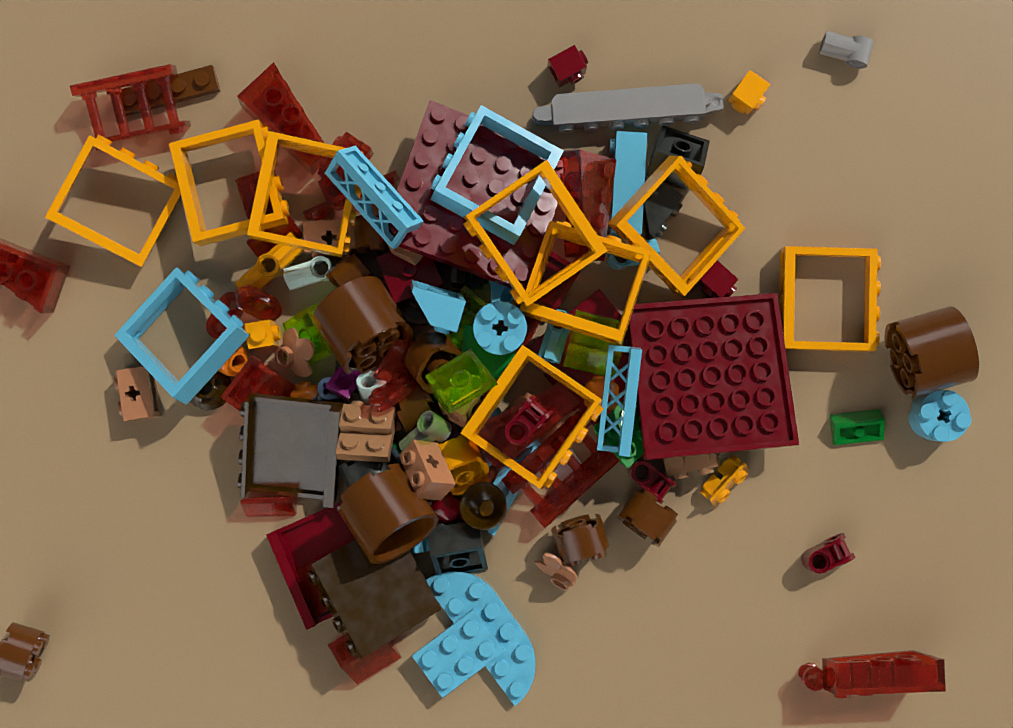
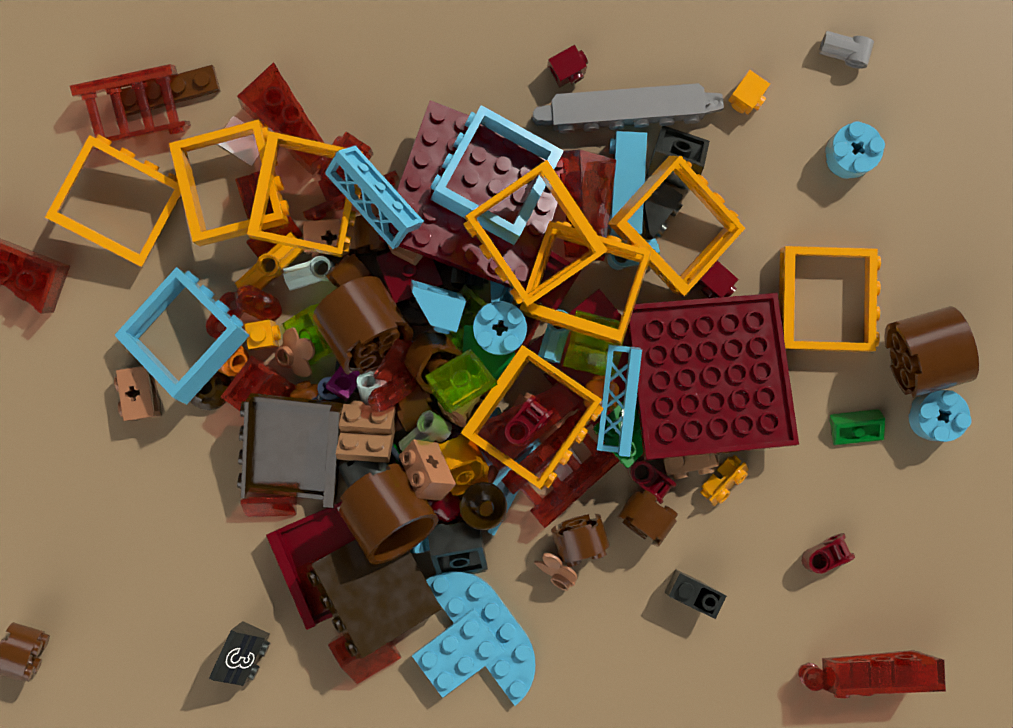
(240, 655): none -> pearl dark grey slope
(244, 147): none -> sticker
(695, 594): none -> pearl dark grey slope
(868, 148): none -> medium azure brick

